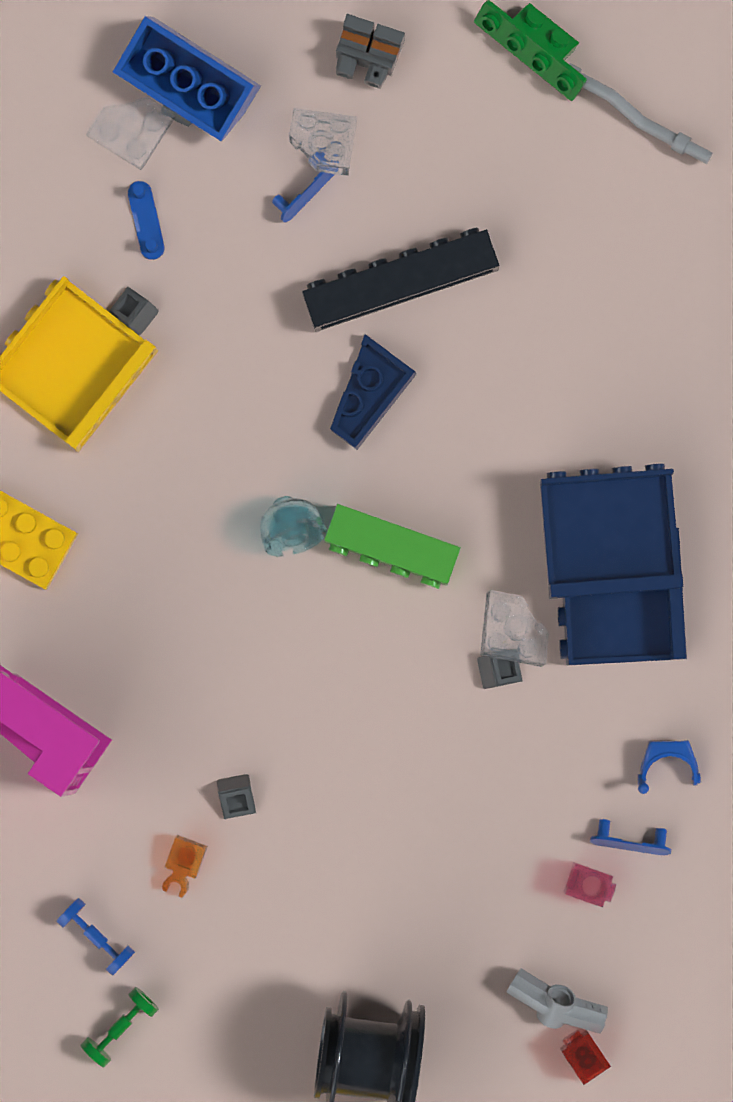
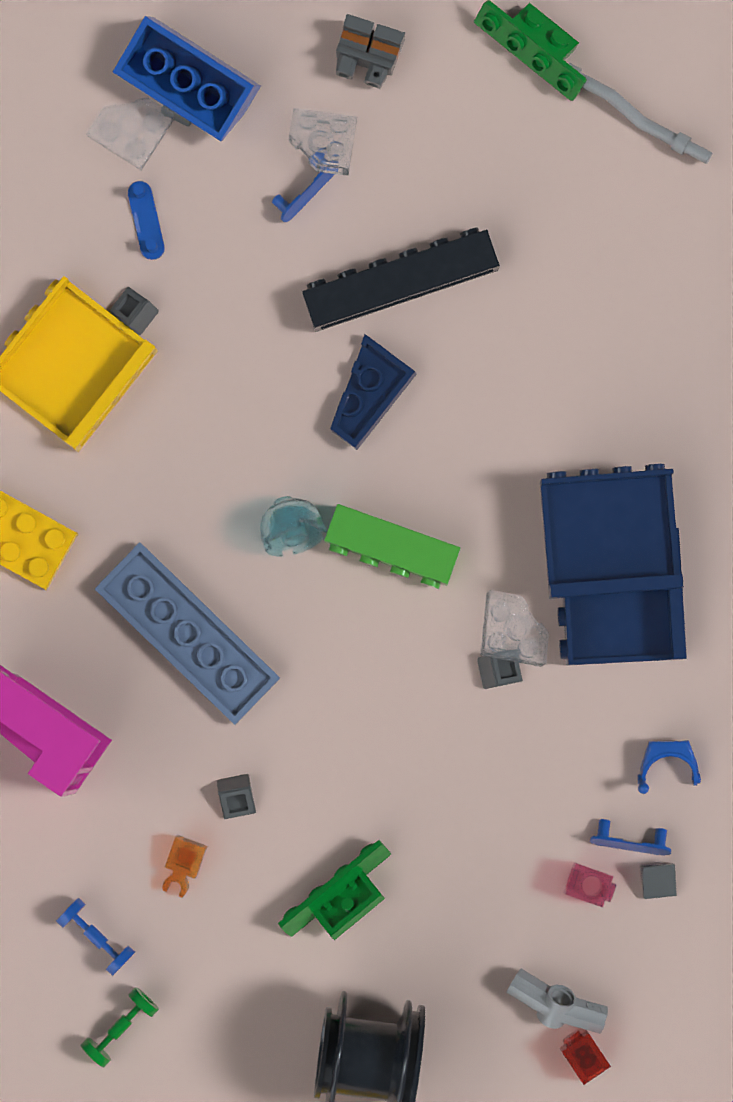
(187, 633): none -> sand blue plate
(341, 899): none -> green bracket
(658, 880): none -> dark grey slope

